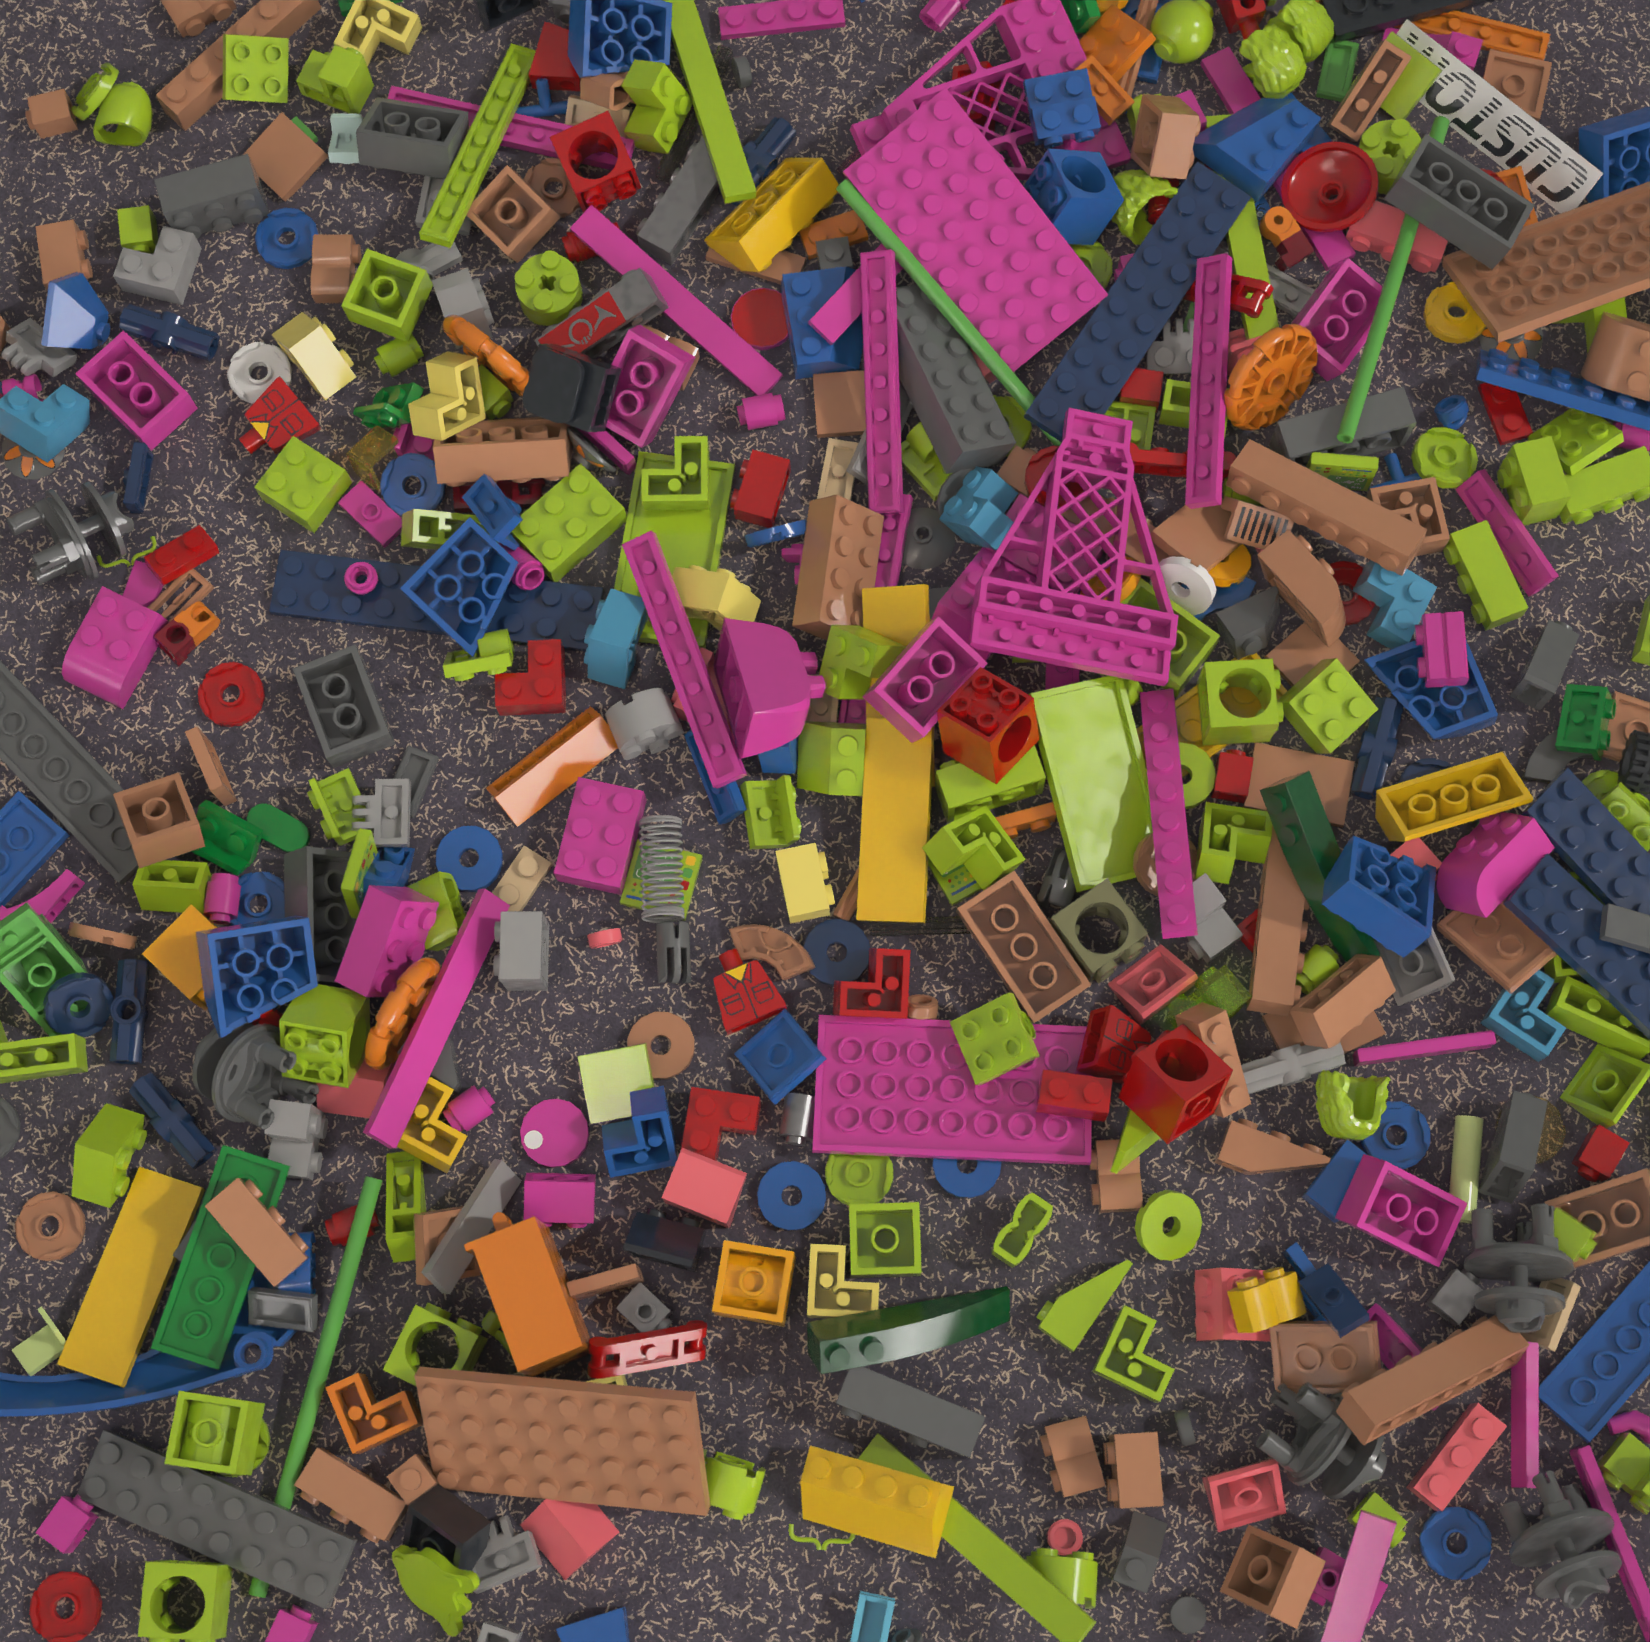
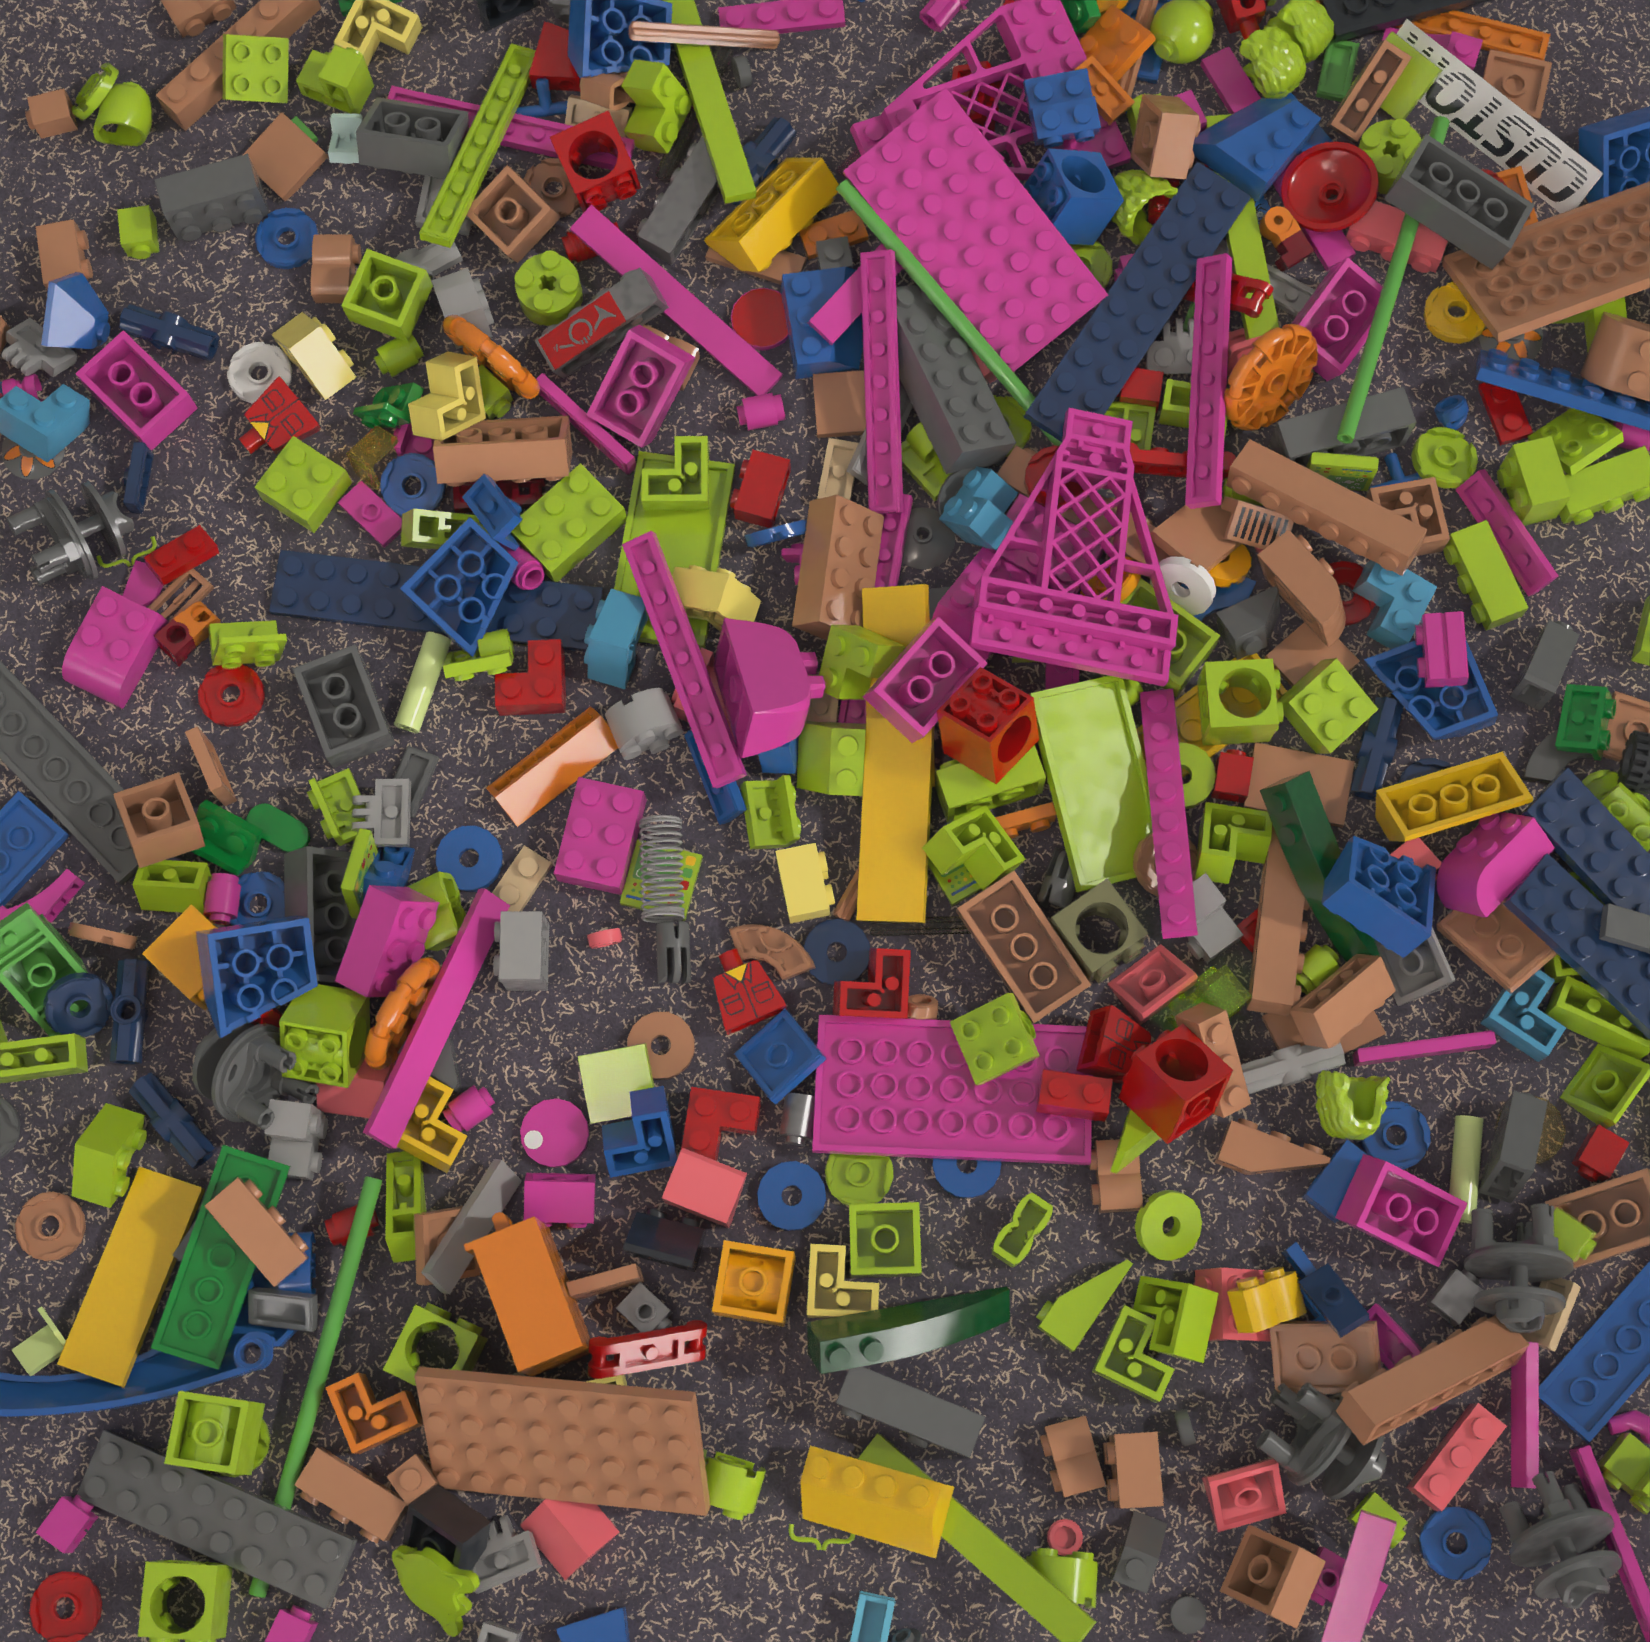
(161, 274): light grey brick -> none
(245, 643): none -> lime bracket
(356, 570): dark pink plate -> none
(422, 682): none -> yellowish green piece
(491, 1325): lime hand -> none
(570, 388): black brick -> none
(587, 454): dark grey dish -> none
(703, 35): none -> nougat axle
(1182, 1316): none -> lime brick

